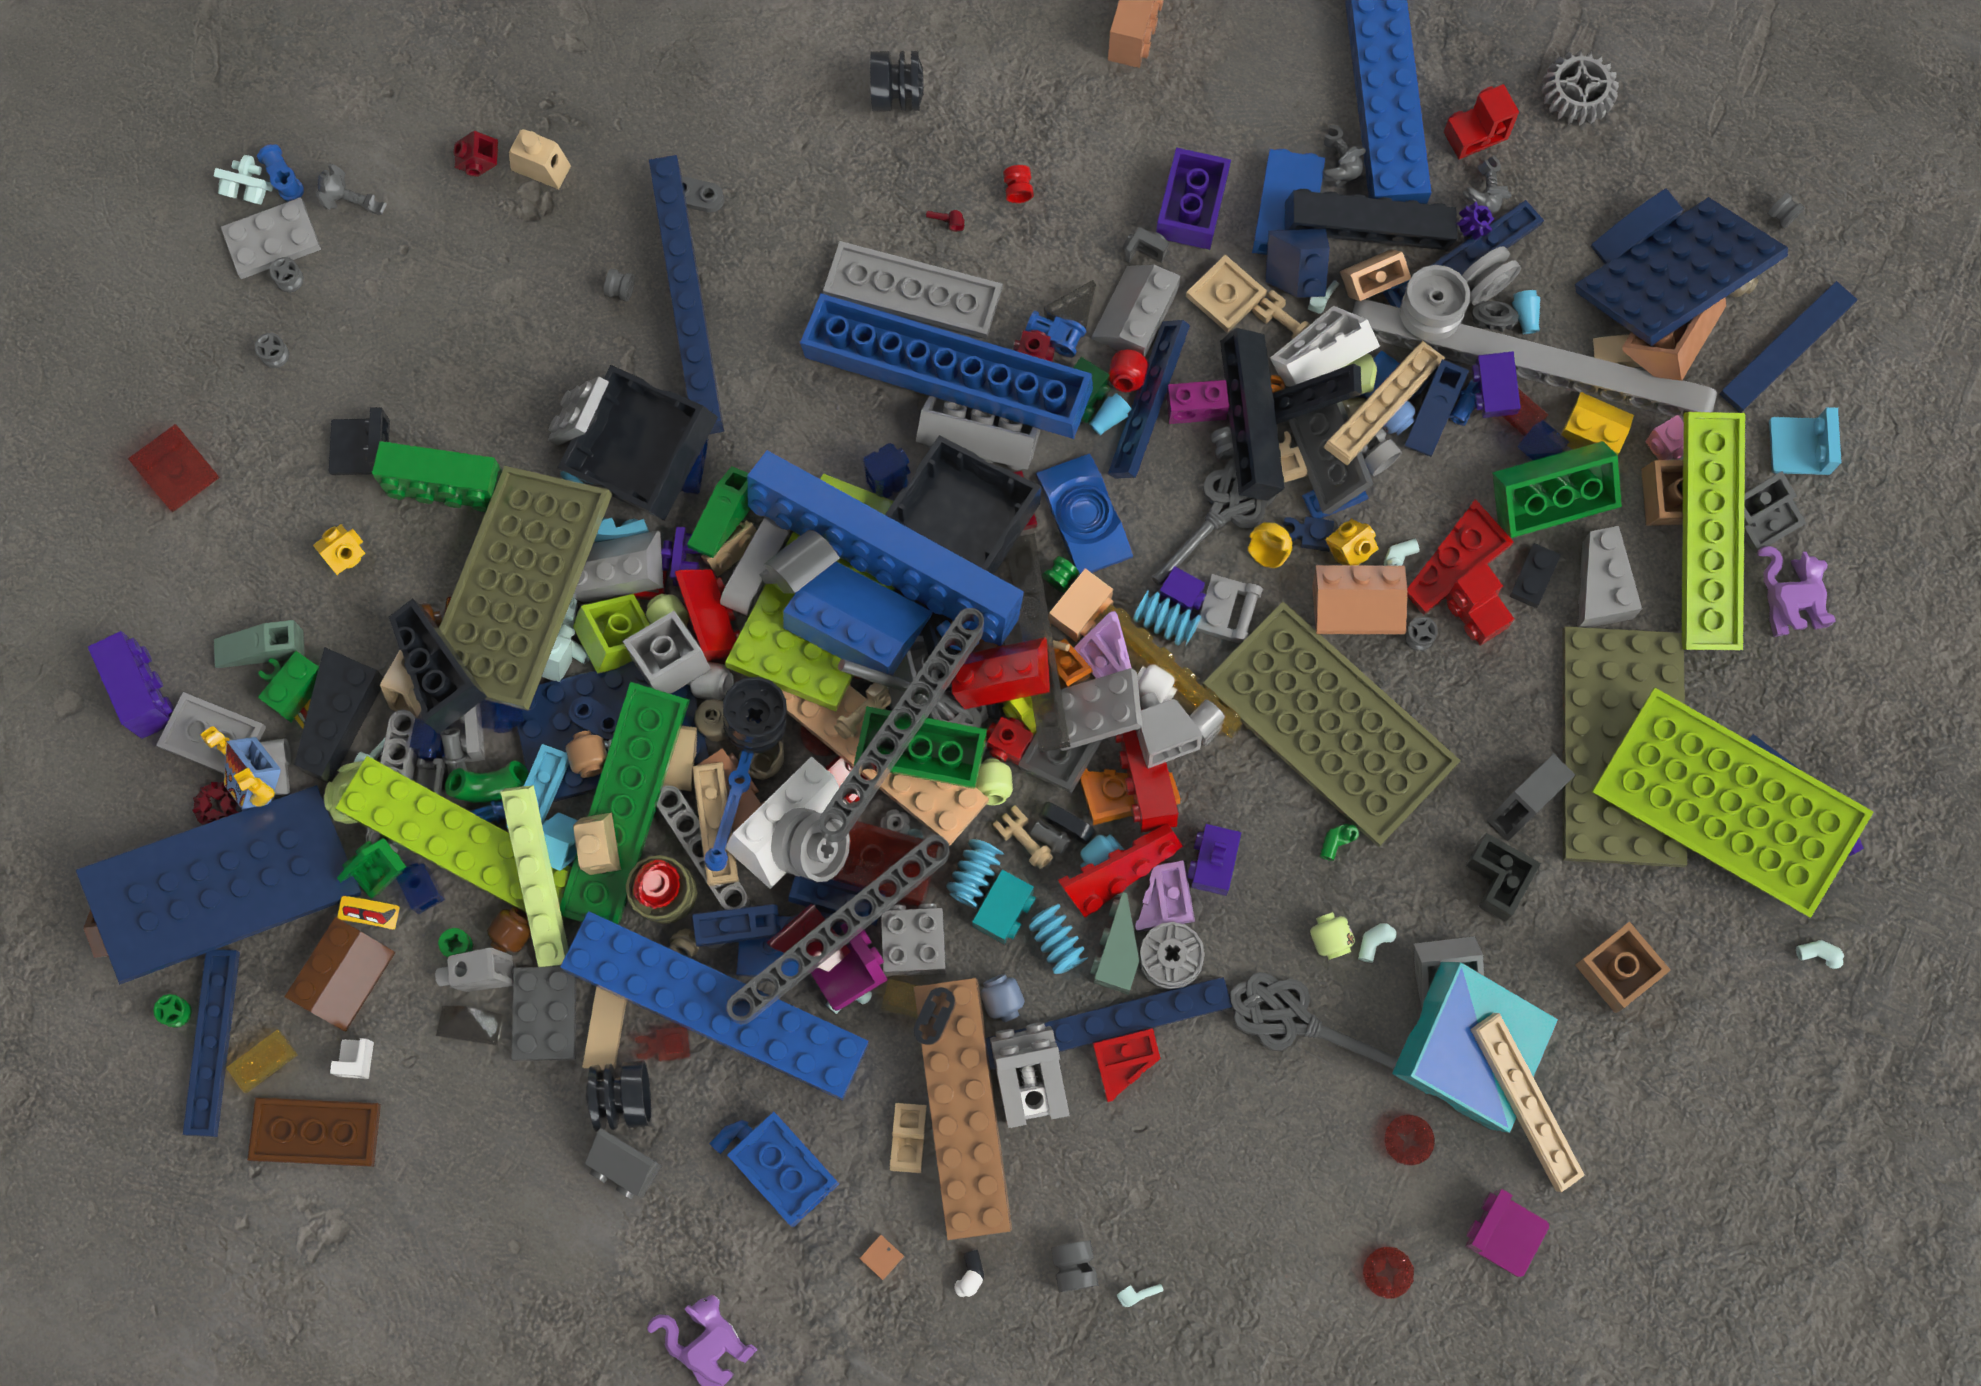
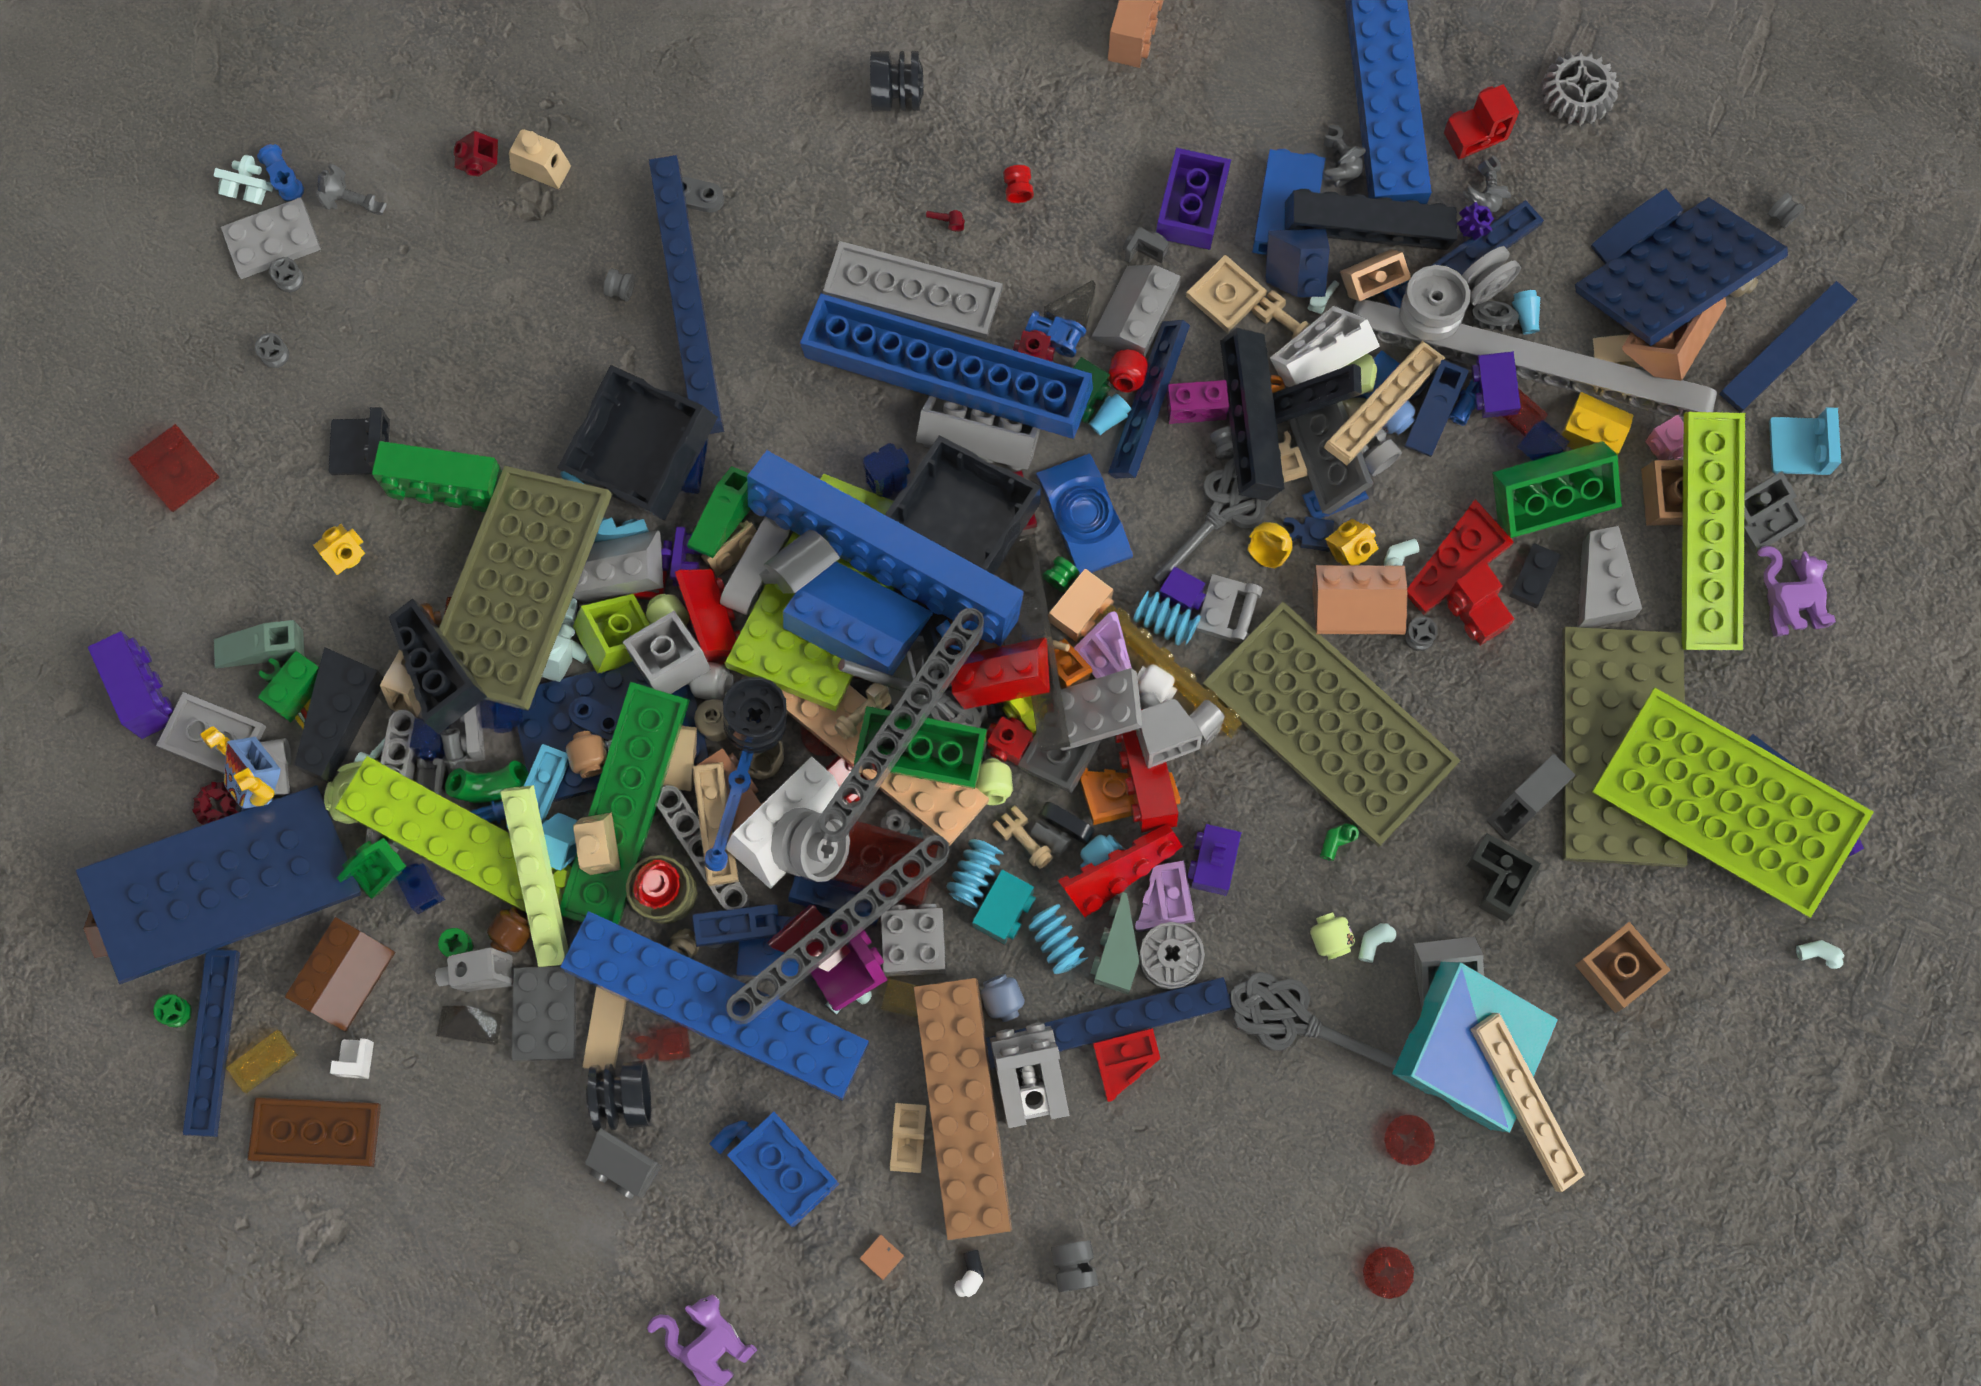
(368, 912): yellow sticker -> none
(577, 411): light grey plate -> none
(928, 1012): black beam -> none
(1129, 1297): light aqua hand -> none
(1506, 1233): magenta bracket -> none

